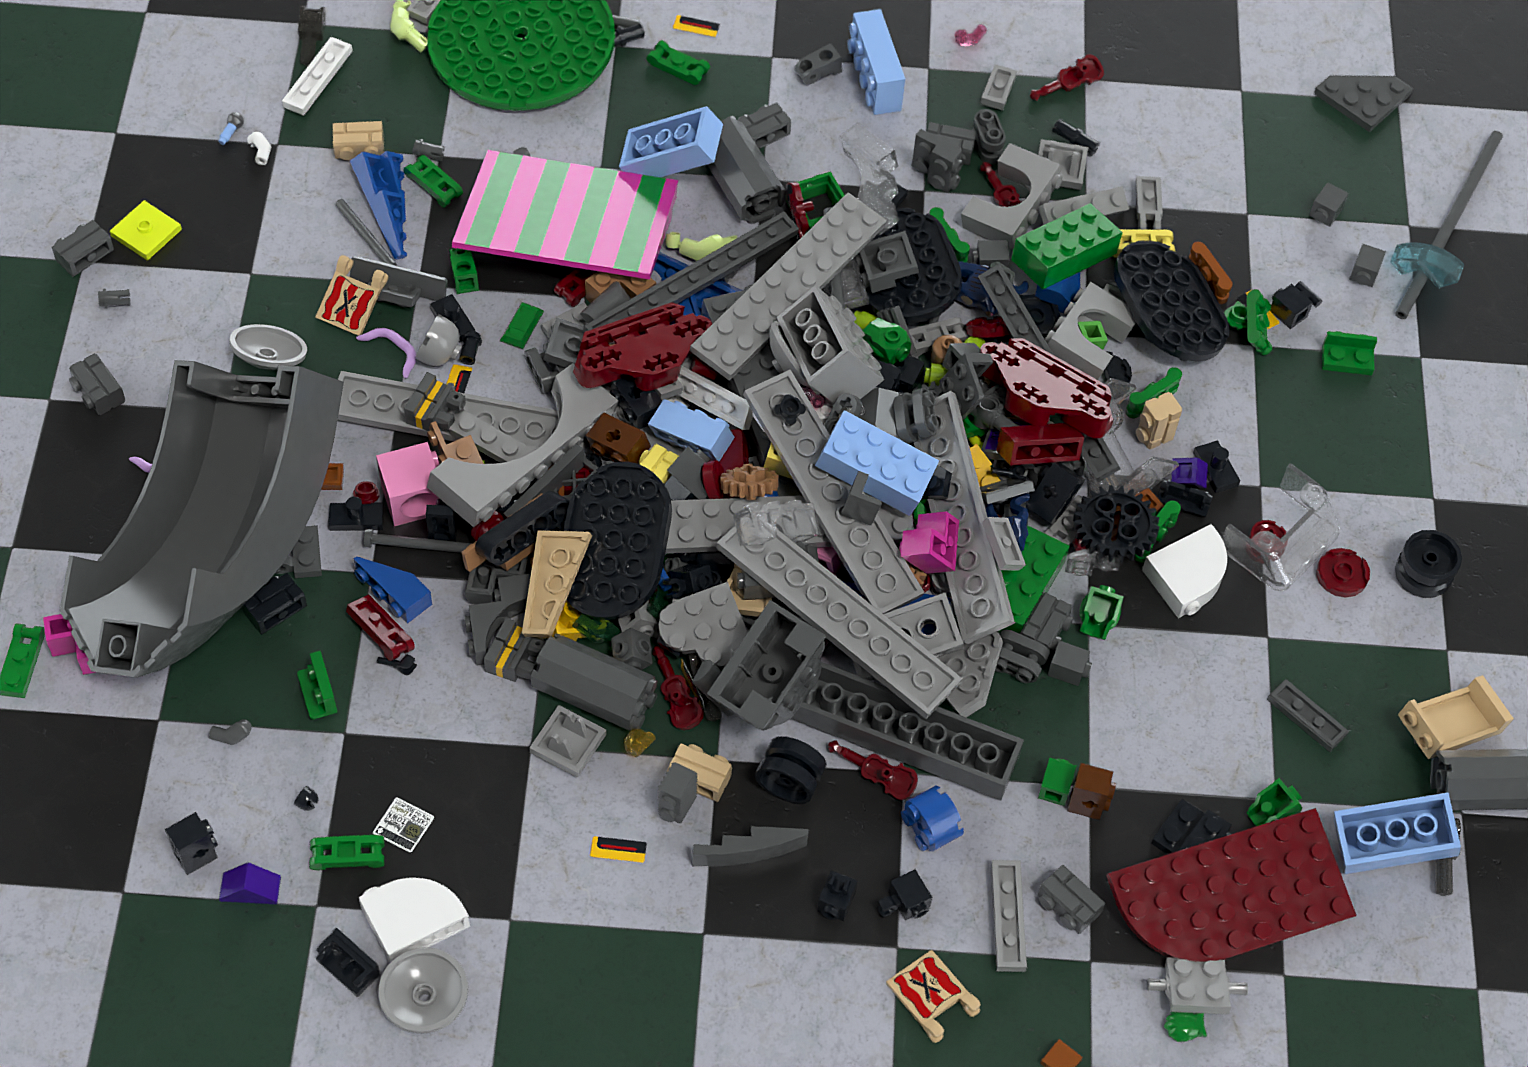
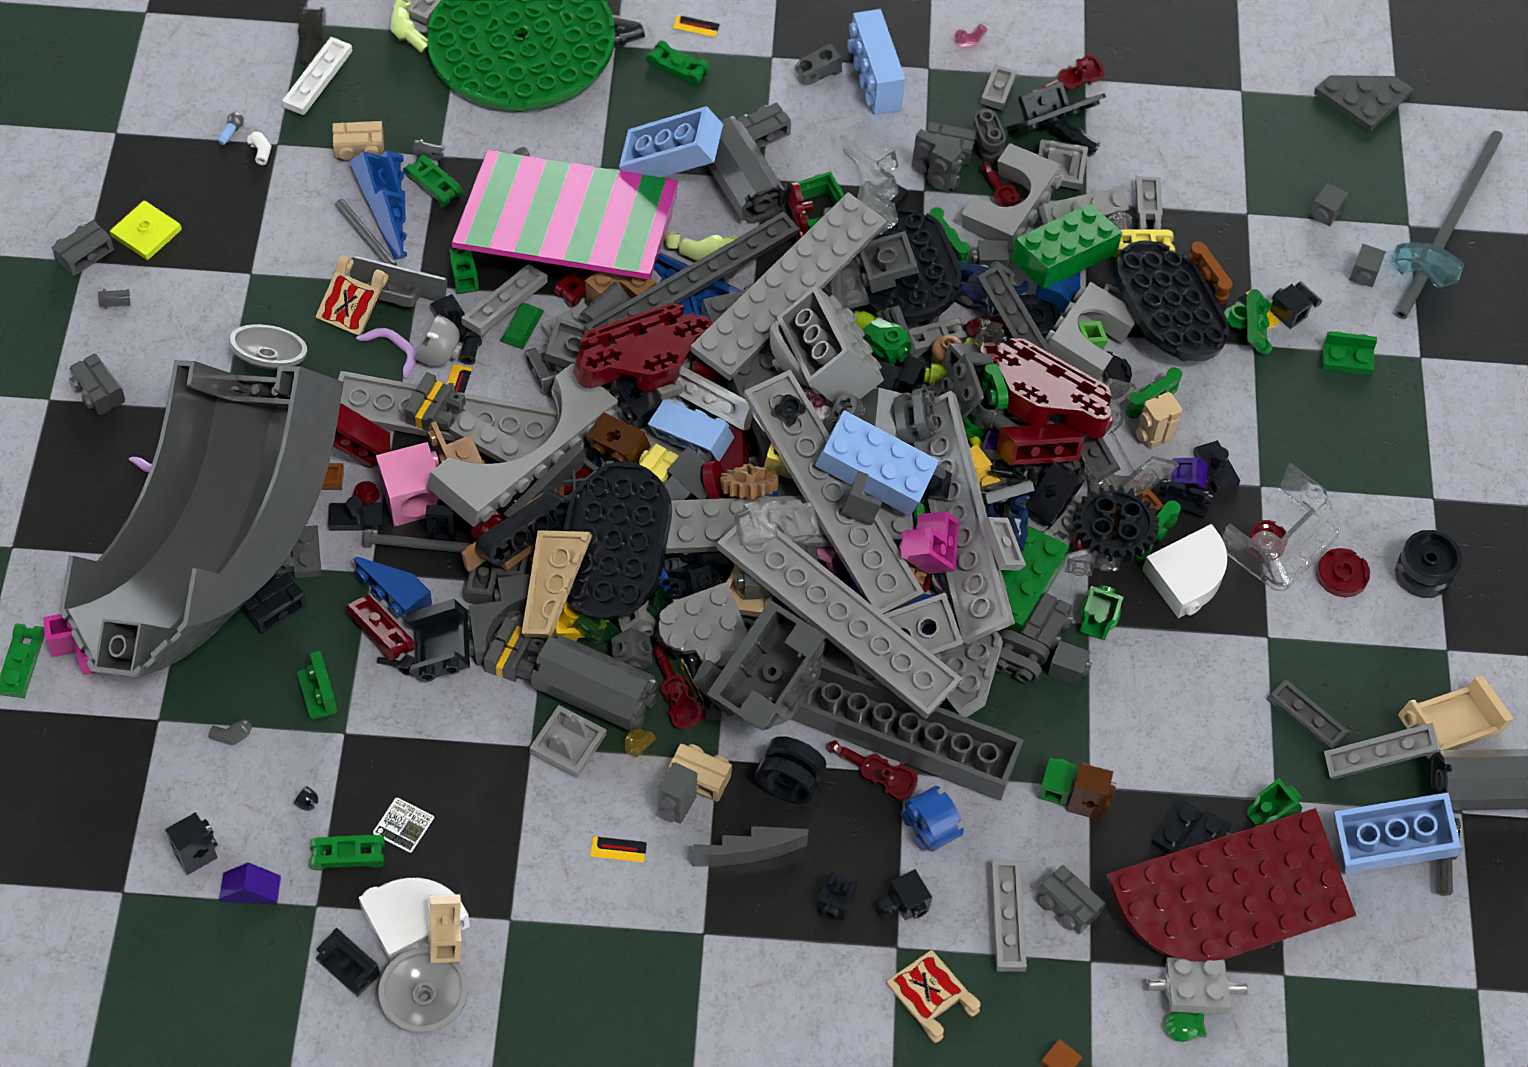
(360, 437): none -> dark red brick
(440, 640): none -> black panel
(444, 928): none -> tan brick
(504, 300): none -> light grey plate
(989, 332): none -> clear smoke connector
(995, 386): none -> green plate
(1048, 106): none -> black bracket
(1121, 220): none -> clear piece
(1382, 751): none -> light grey plate

